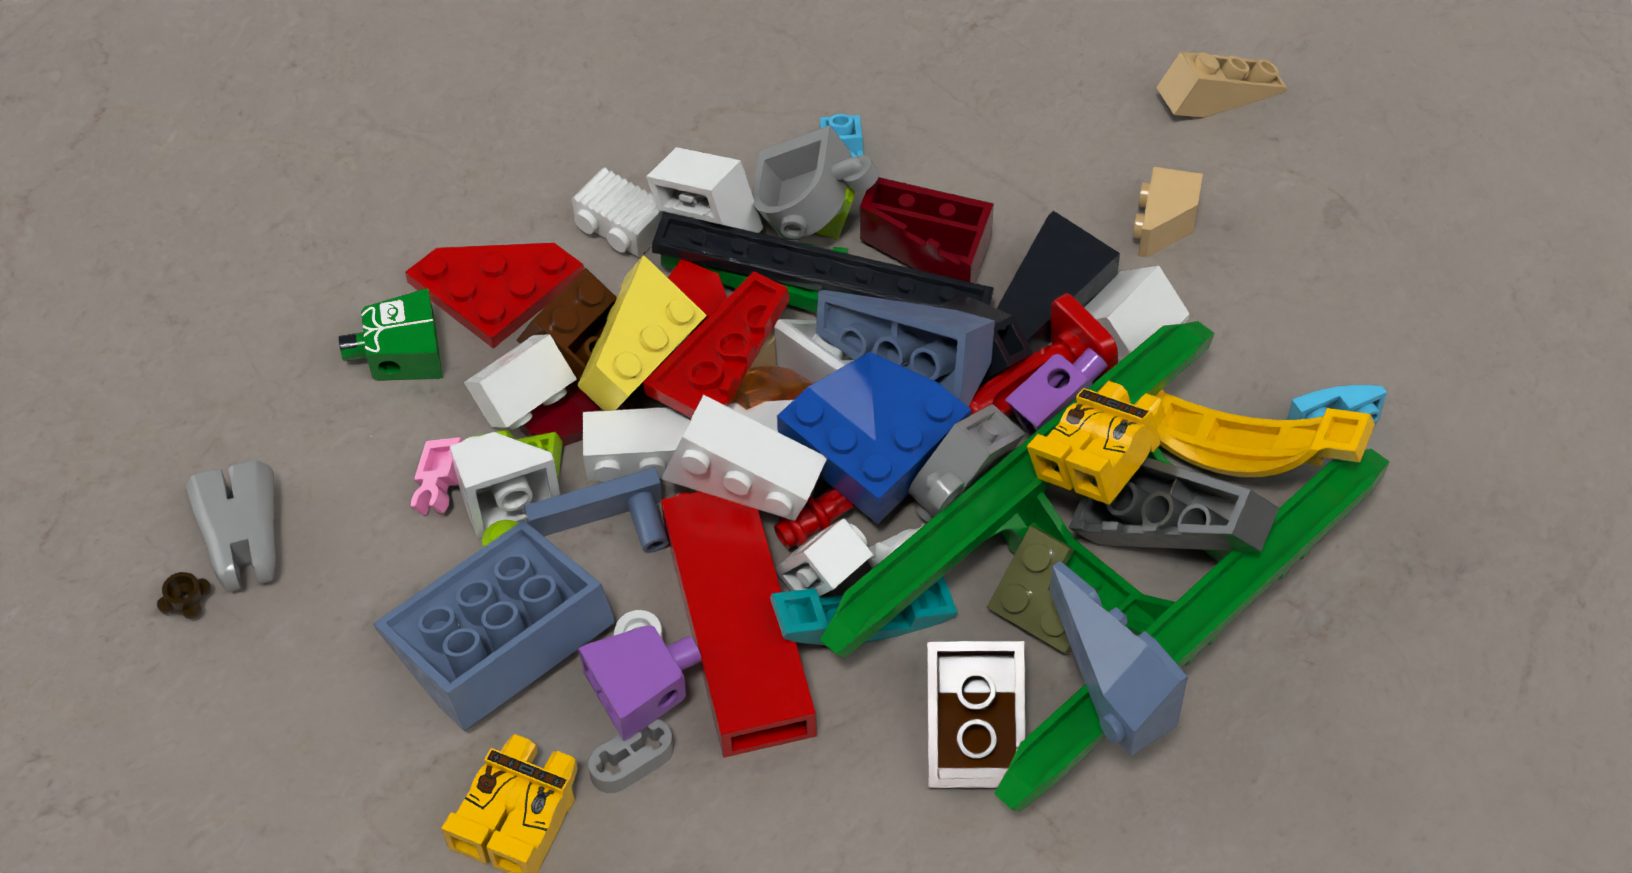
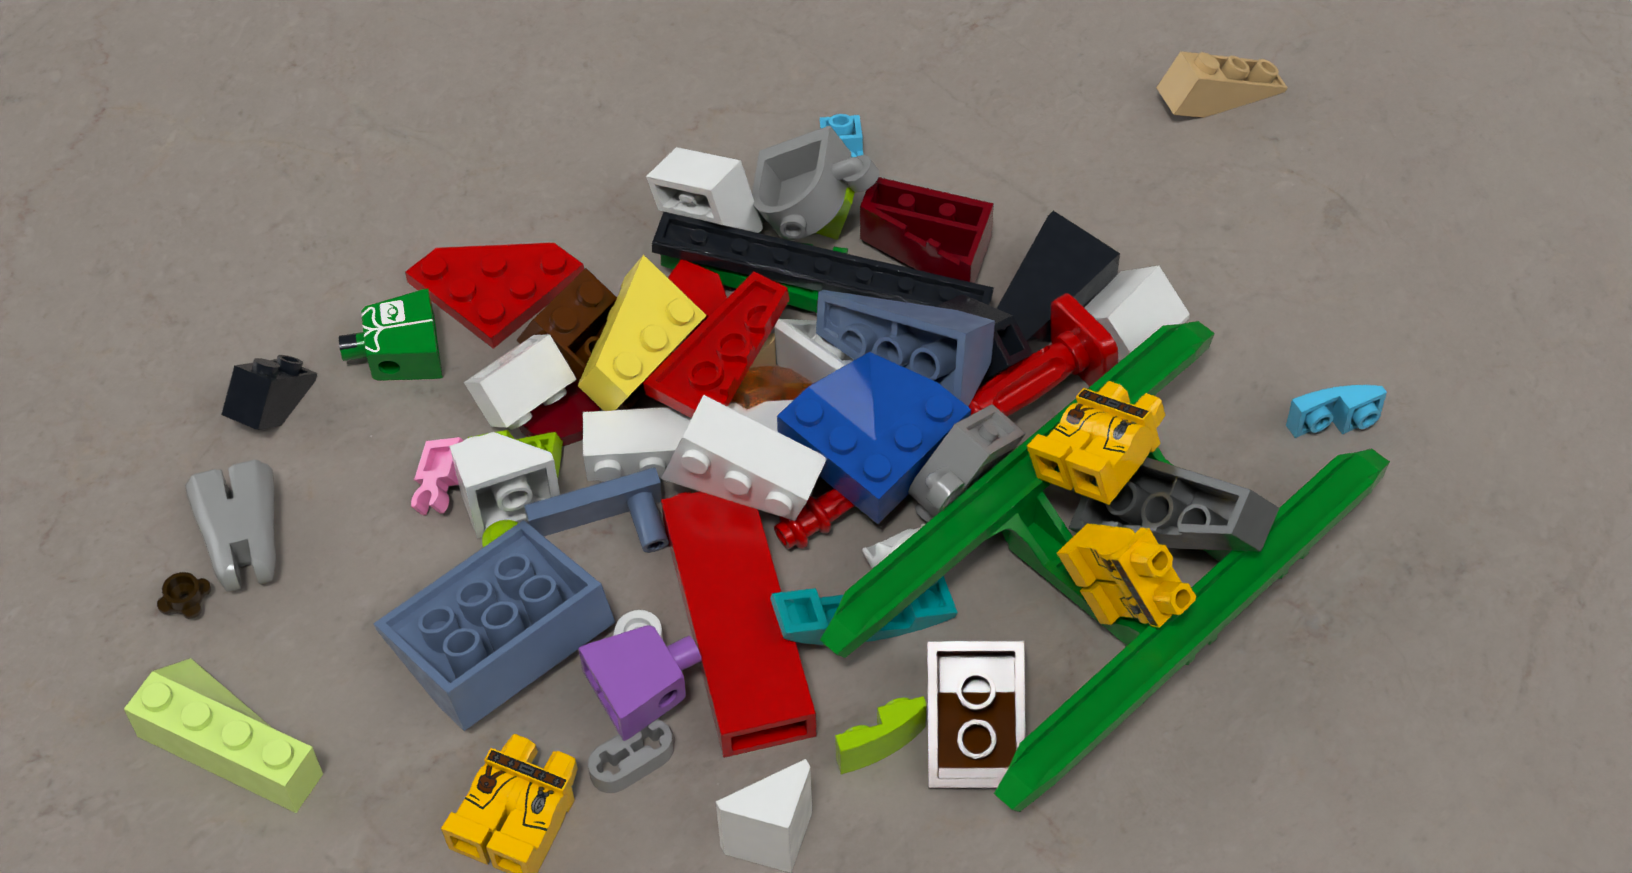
(210, 727): none -> yellowish green wedge
(266, 391): none -> black slope
(617, 212): white brick -> none
(768, 818): none -> white slope
(825, 558): white brick -> none
(896, 726): none -> lime slope
(1025, 588): olive plate -> none
(1053, 388): medium lavender torso -> none
(1125, 574): none -> yellow hips
(1127, 675): sand blue wedge -> none
(1170, 209): tan slope -> none
(1257, 445): yellow piece -> none

